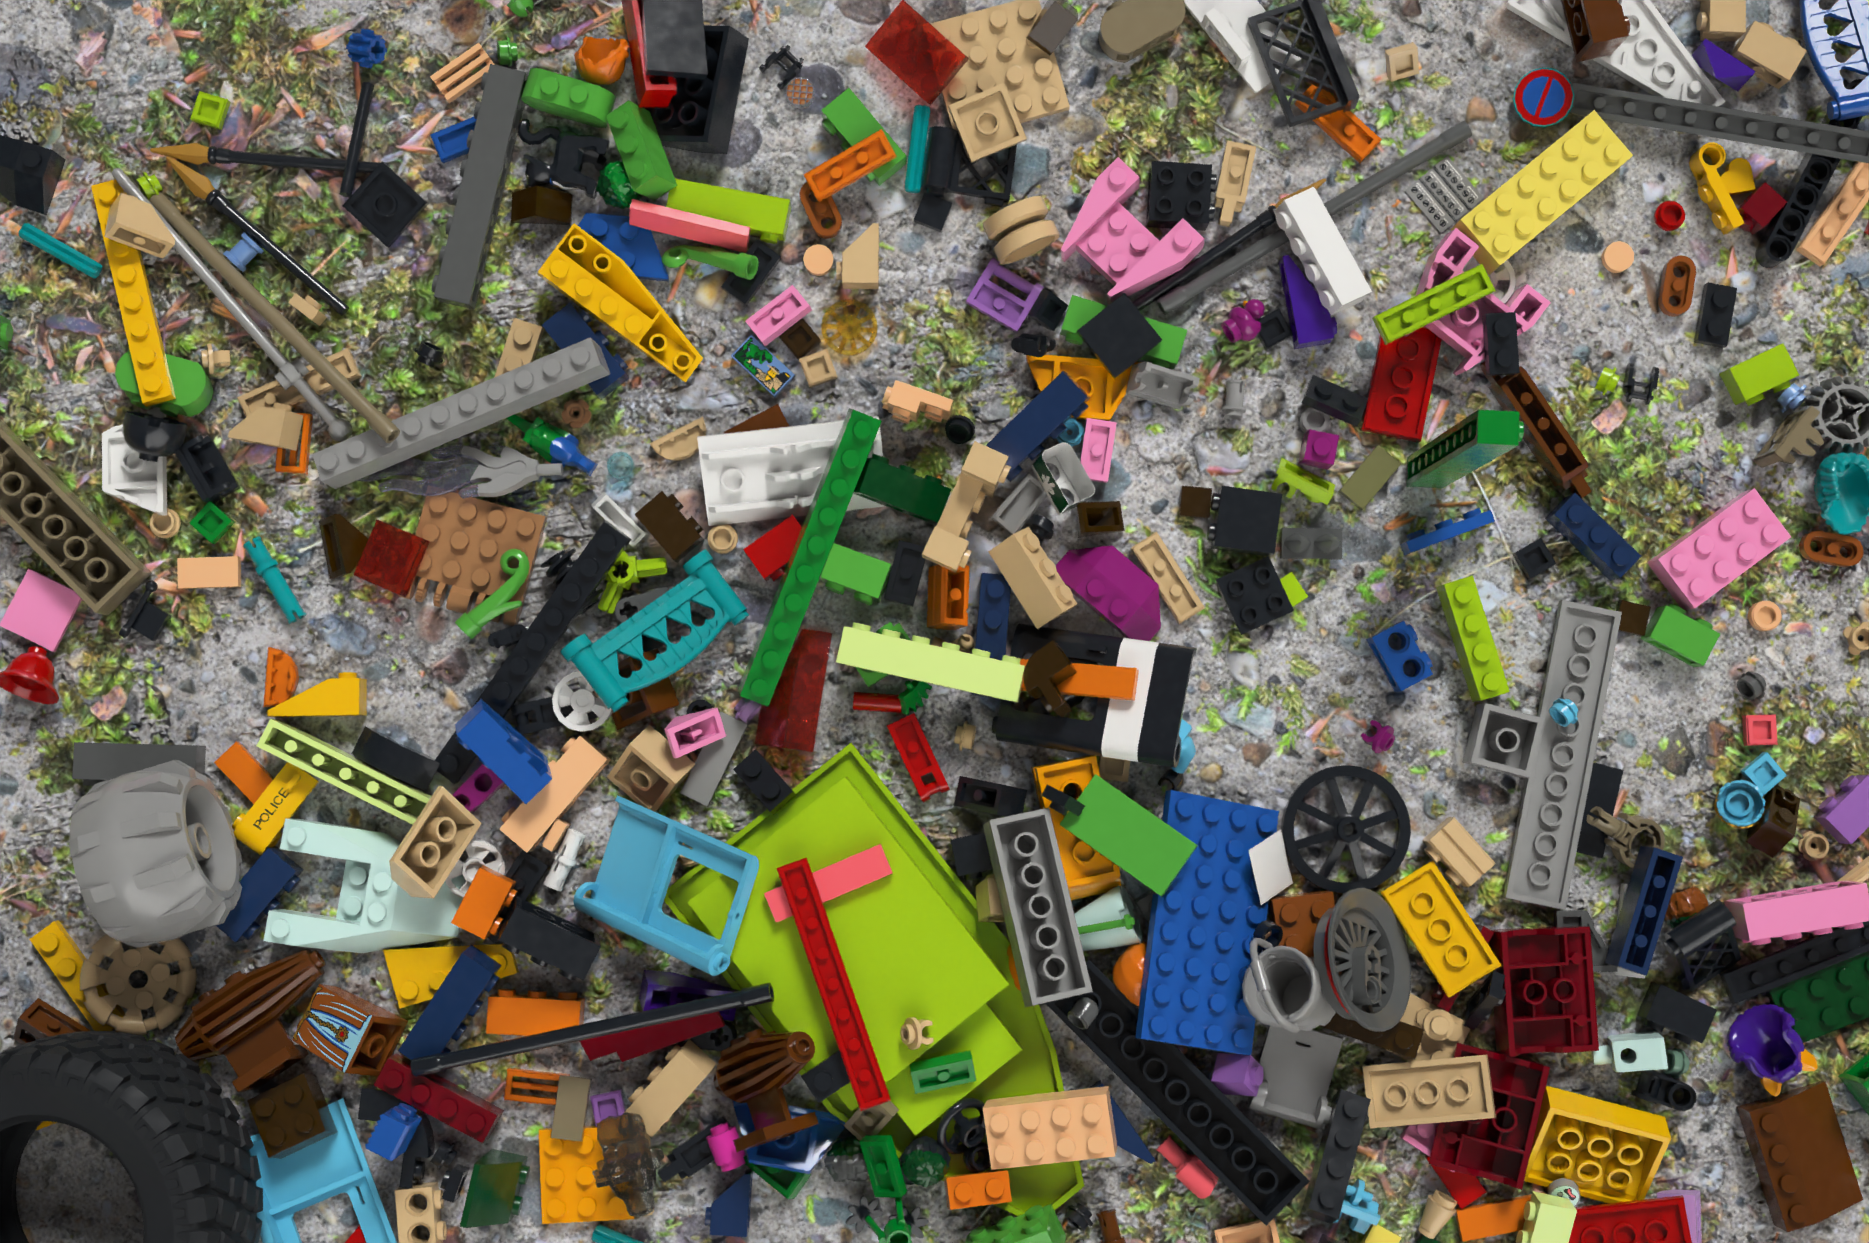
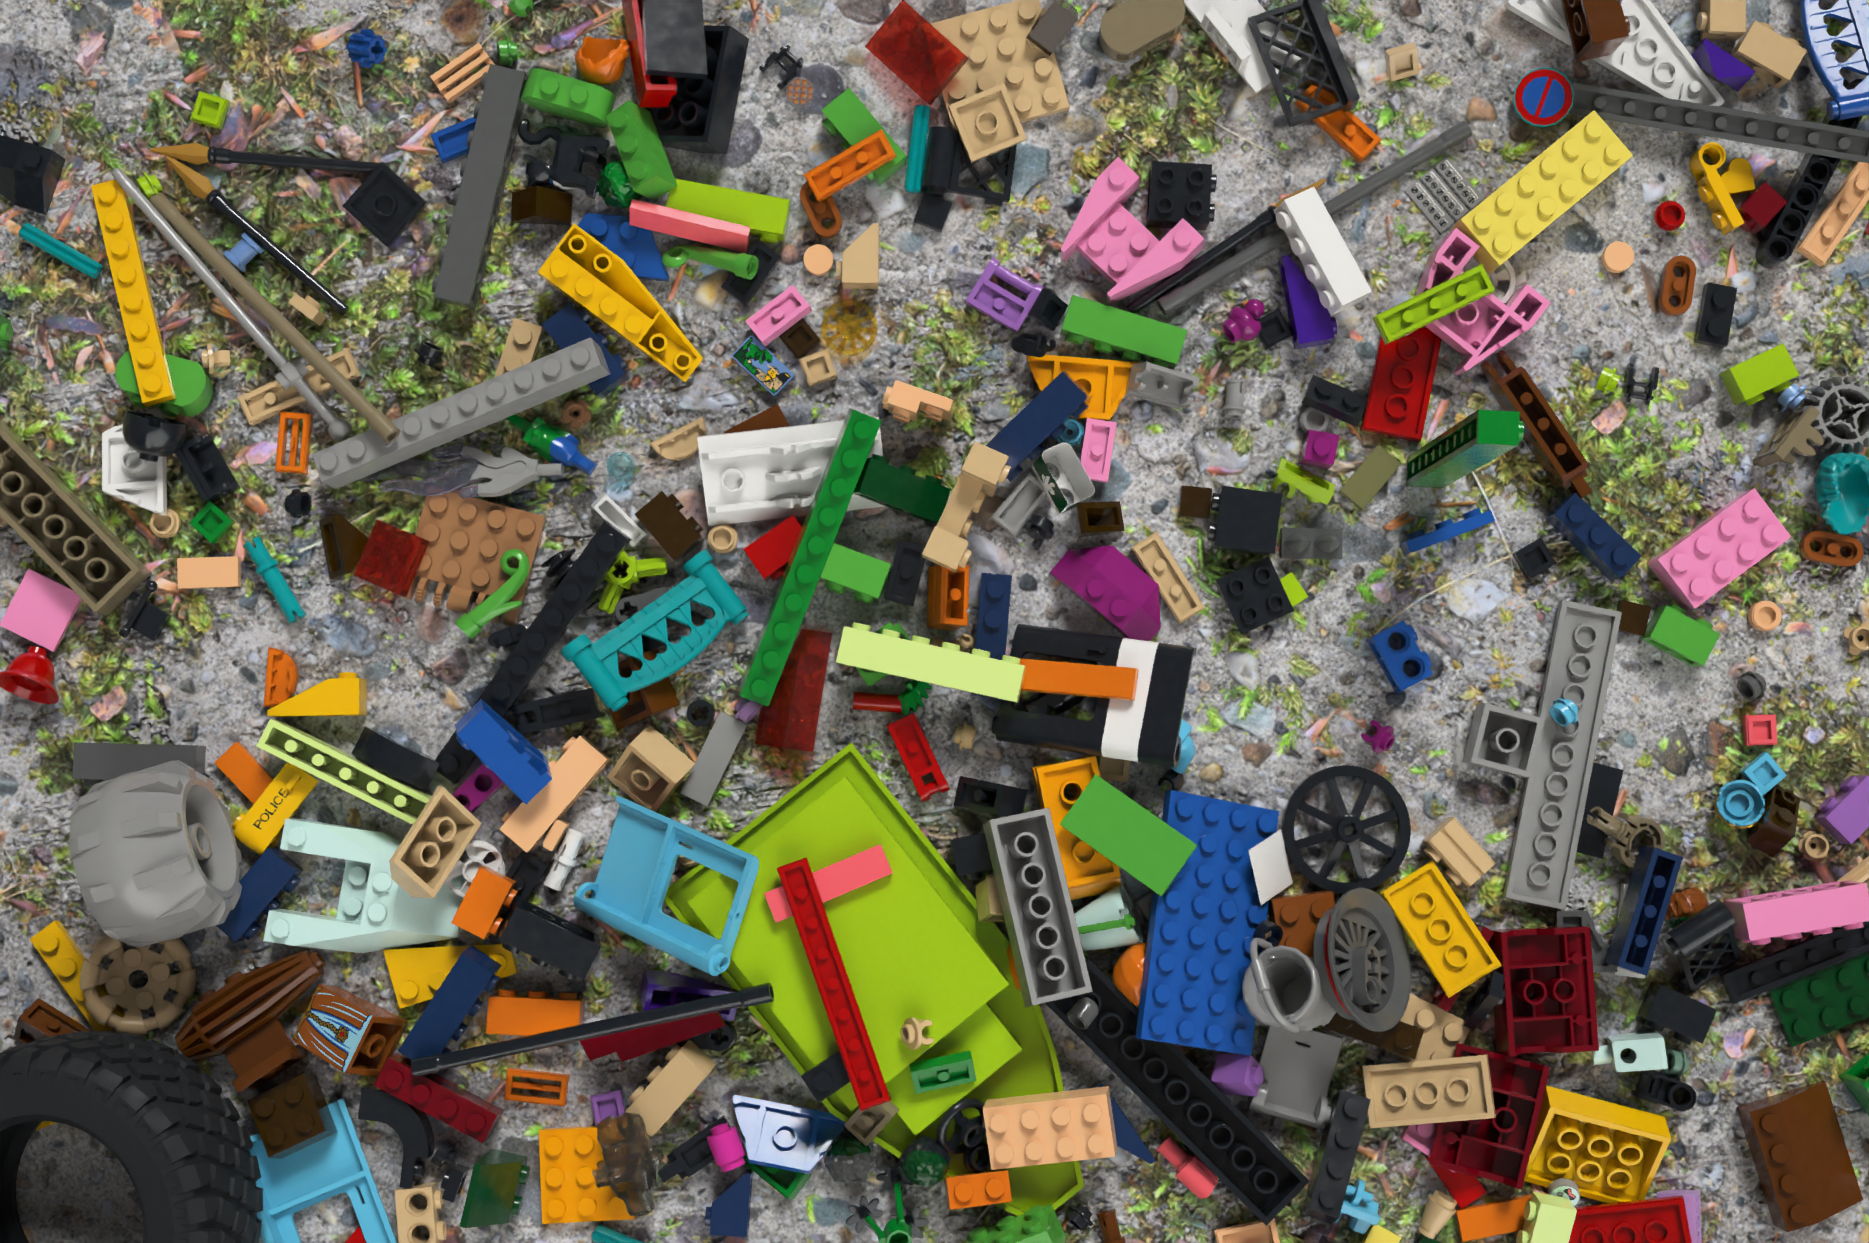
(138, 226): tan slope -> none
(270, 427): tan slope -> none
(298, 503): none -> black plate
(356, 139): black bar -> none
(394, 1131): blue brick -> none
(571, 1108): dark tan tile -> none
(582, 702): white piece -> none
(694, 731): bright pink slope -> none
(755, 1073): reddish brown piece -> none
(764, 781): black plate -> none
(883, 1166): green plate -> none
(959, 429): black plate -> none
(1021, 230): tan wheel -> none
(1033, 577): tan slope -> none
(1044, 672): dark brown brick -> none
(1062, 802): black plate -> none
(1119, 336): black tile -> none
(1233, 180): tan hinge -> none
(1438, 1024): tan plate -> none
(1472, 639): lime brick -> none
(1500, 344): black plate -> none
(1769, 1046): dark purple hair -> none

